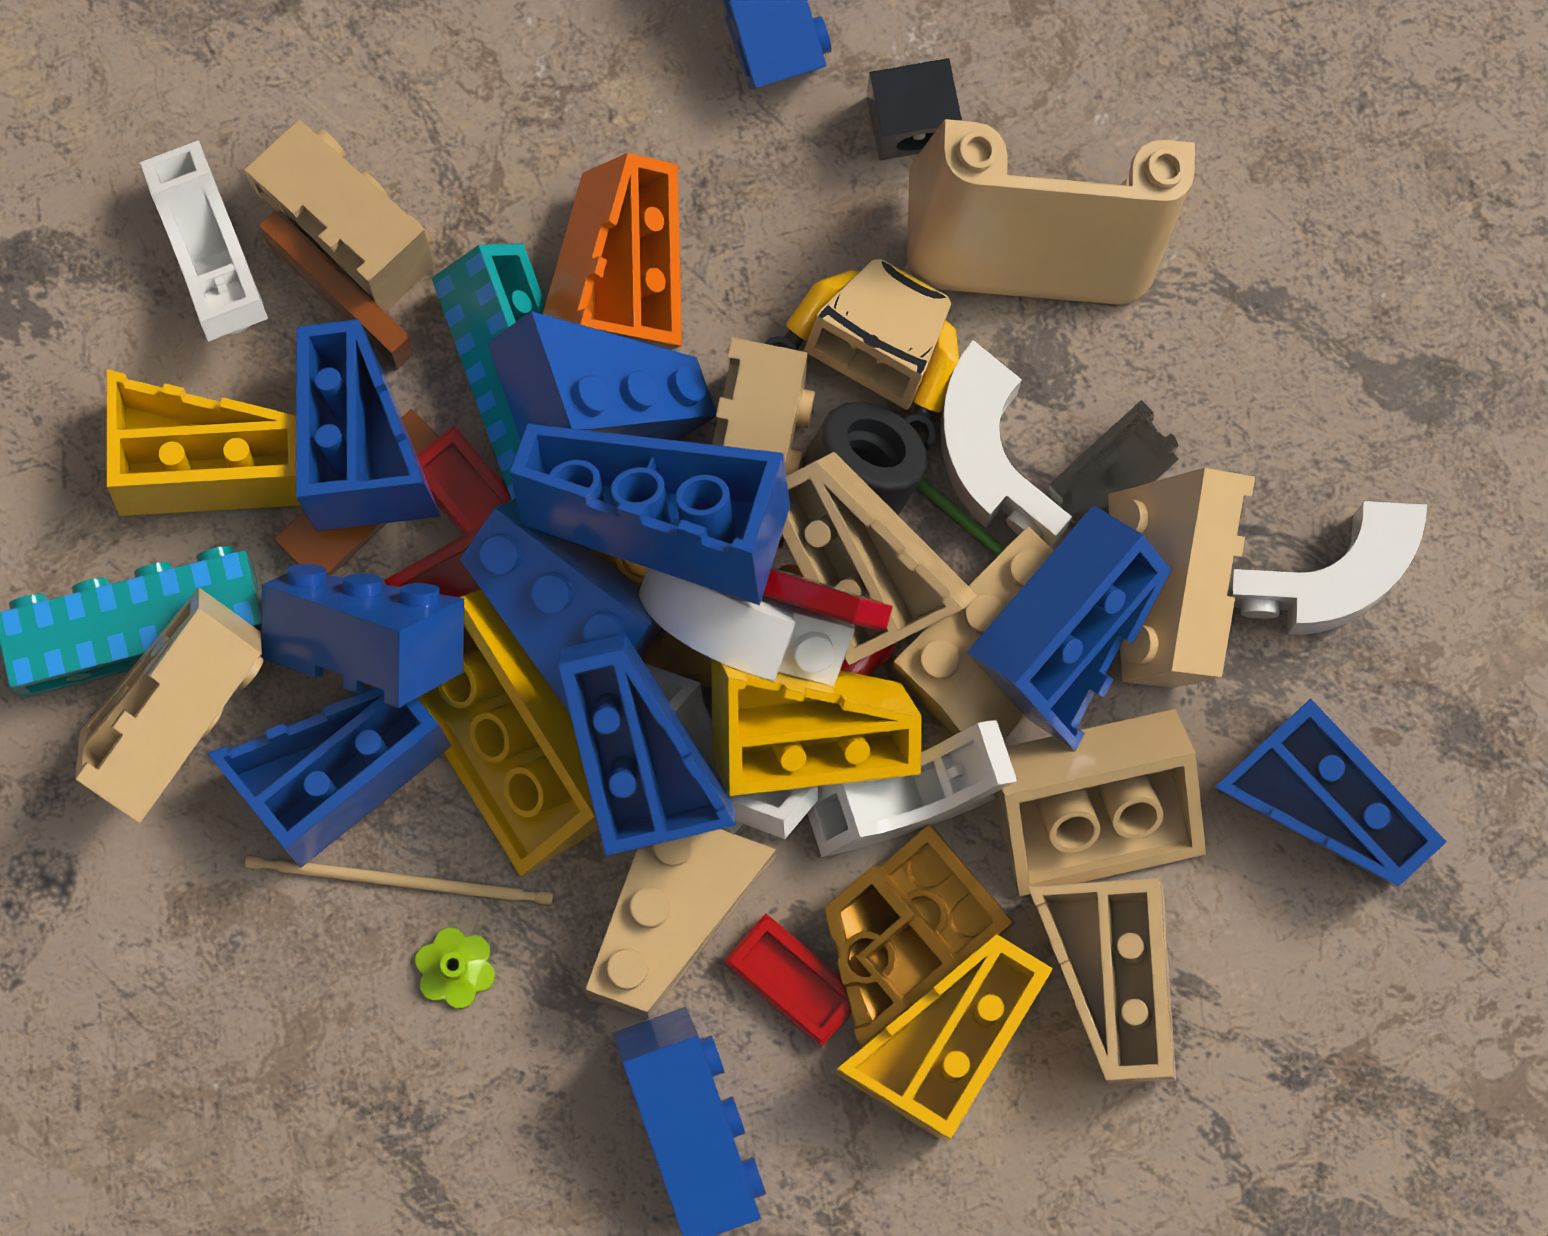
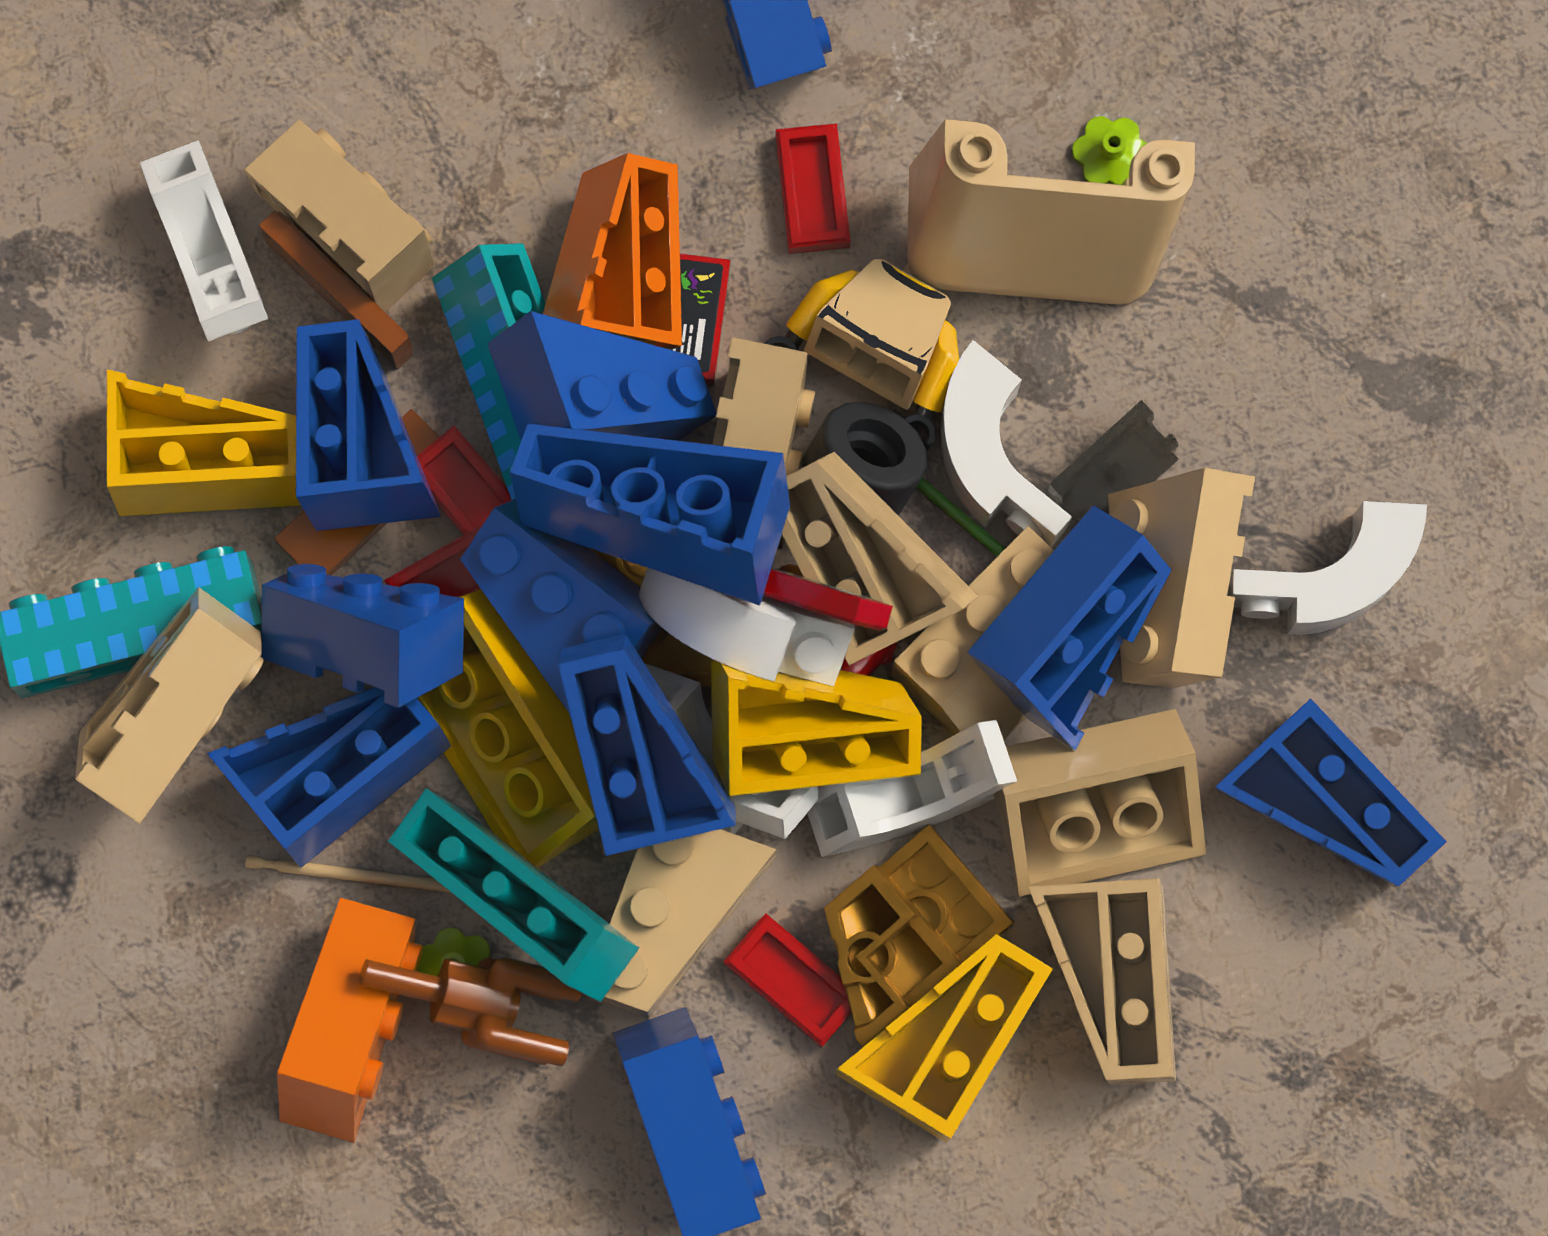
(343, 1026): none -> orange wedge
(481, 1002): none -> dark orange plant
(513, 895): none -> teal brick
(702, 309): none -> black tile
(812, 188): none -> red tile
(910, 105): black piece -> none
(1099, 159): none -> lime plant

